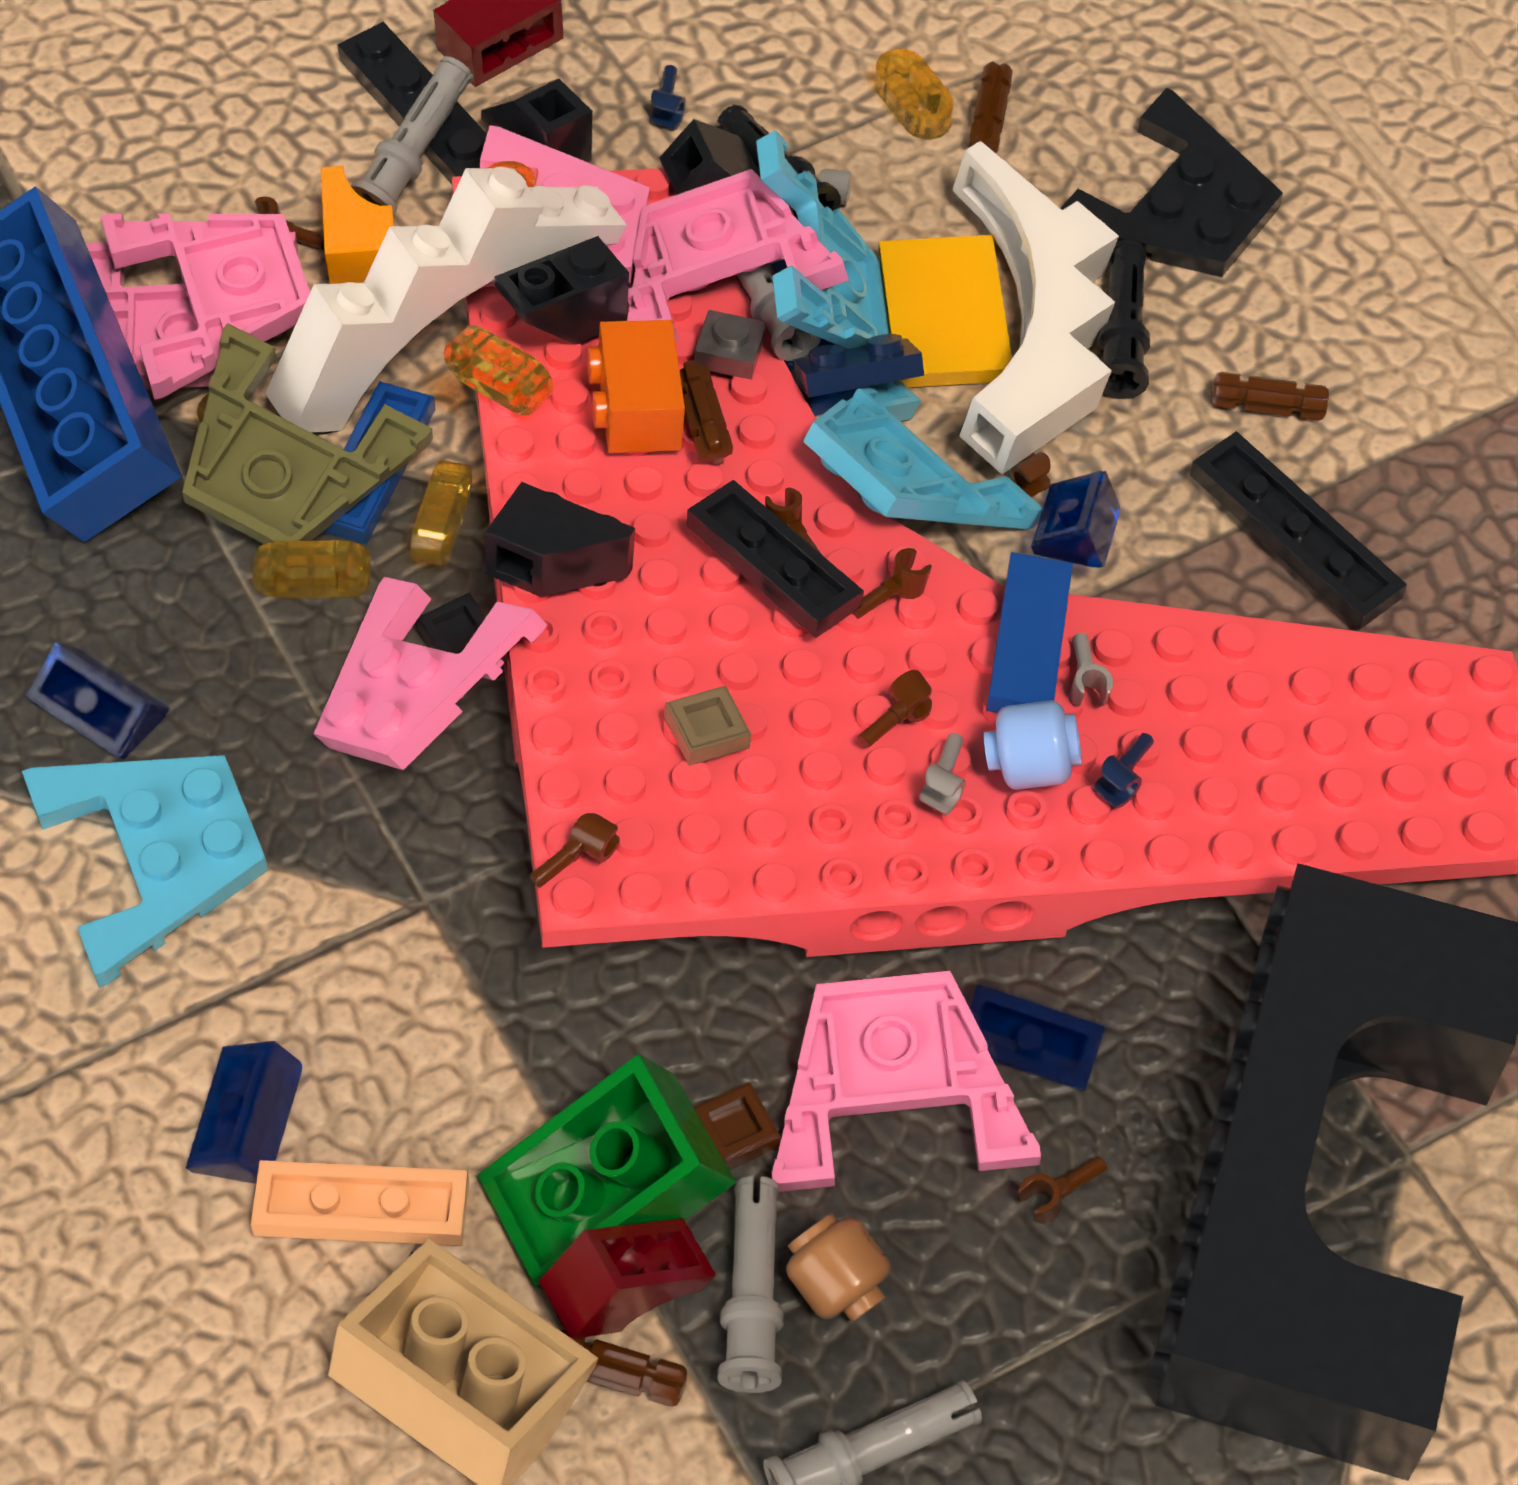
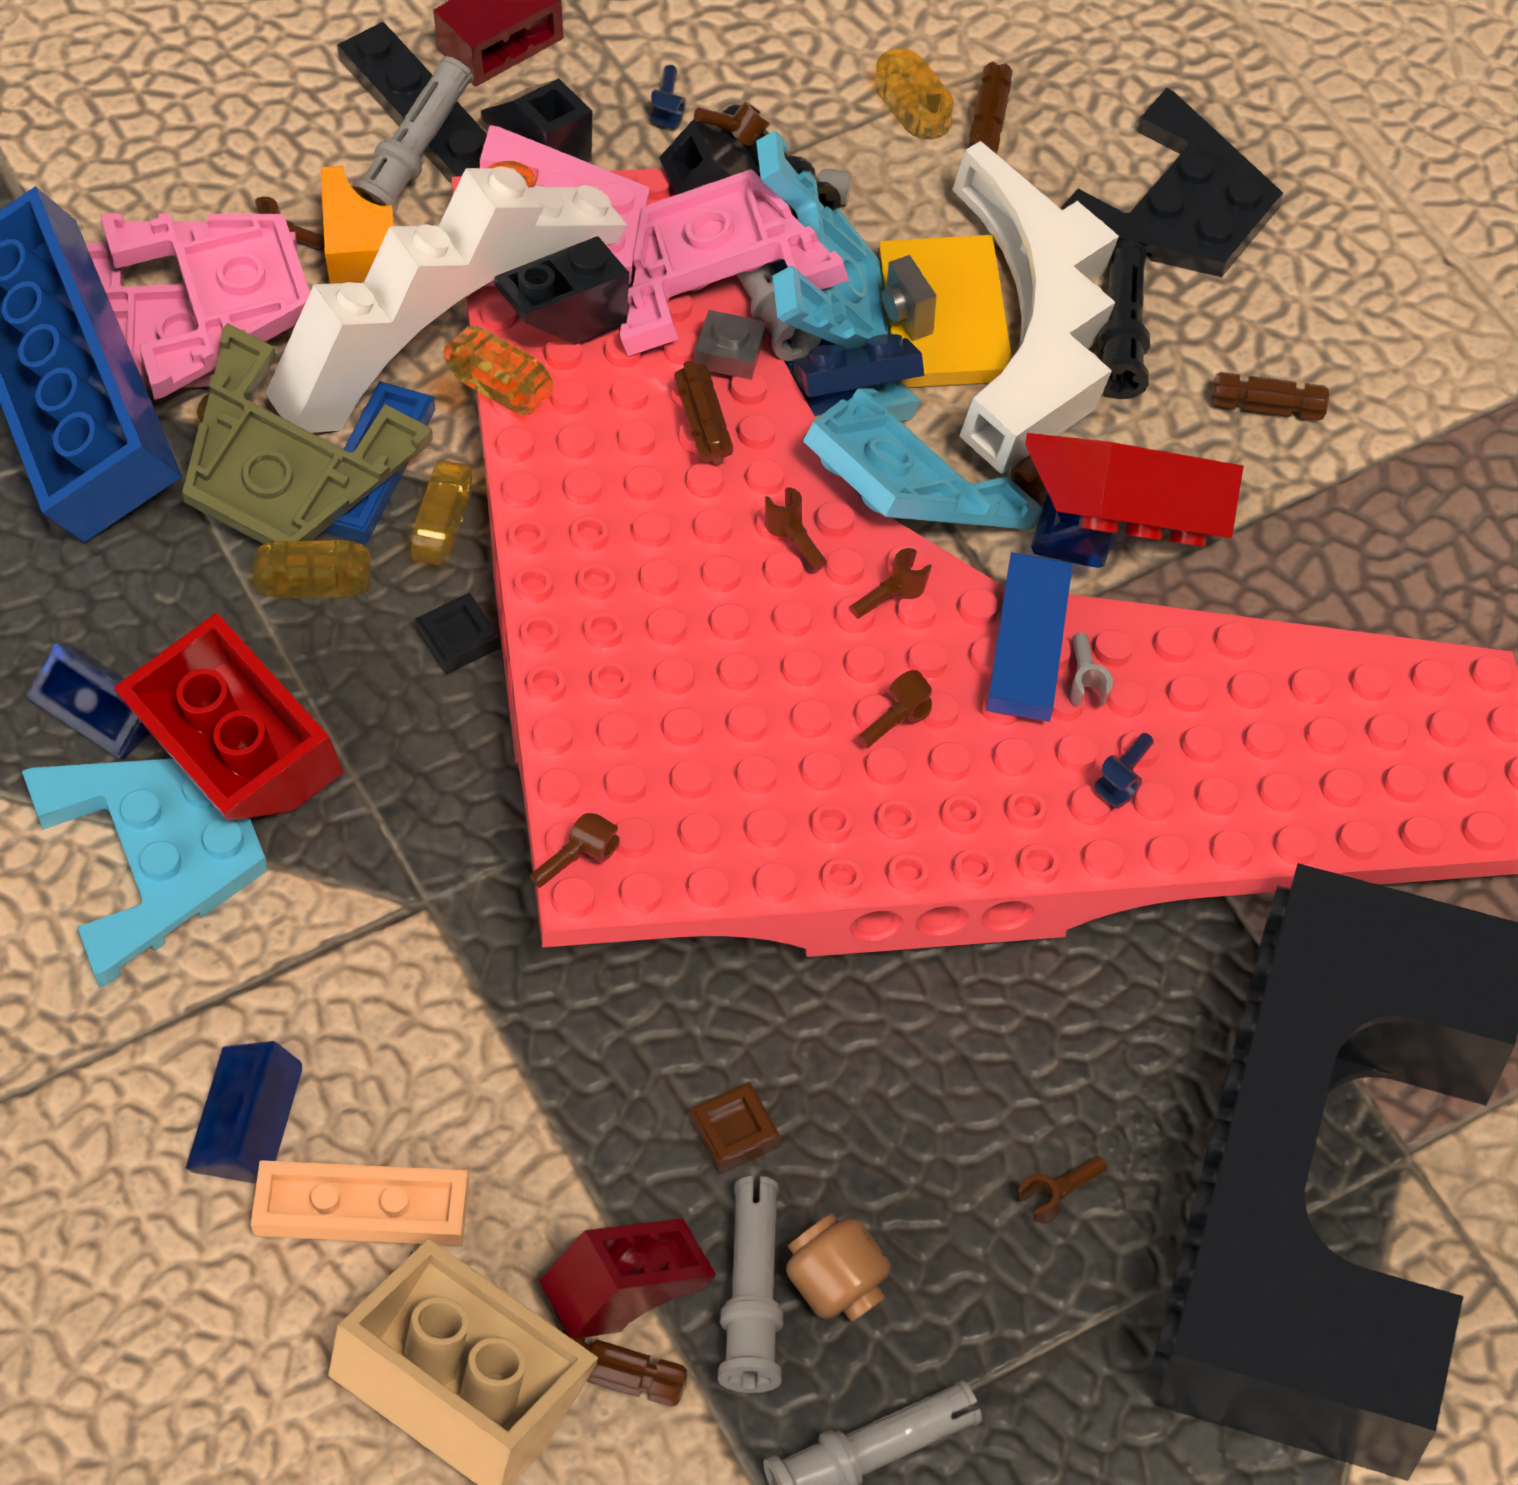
(231, 724): none -> red slope
(404, 694): bright pink wing -> none
(555, 544): black slope -> none
(605, 1161): green slope -> none
(639, 386): orange brick -> none
(707, 725): dark tan tile -> none
(744, 124): none -> reddish brown hand
(774, 558): black plate -> none
(894, 1050): bright pink wing -> none
(909, 298): none -> flat silver plate
(942, 786): light grey hand -> none
(1033, 745): light blue head -> none
(1037, 1036): clear blue slope -> none
(1138, 487): none -> red slope
(1298, 530): black plate -> none

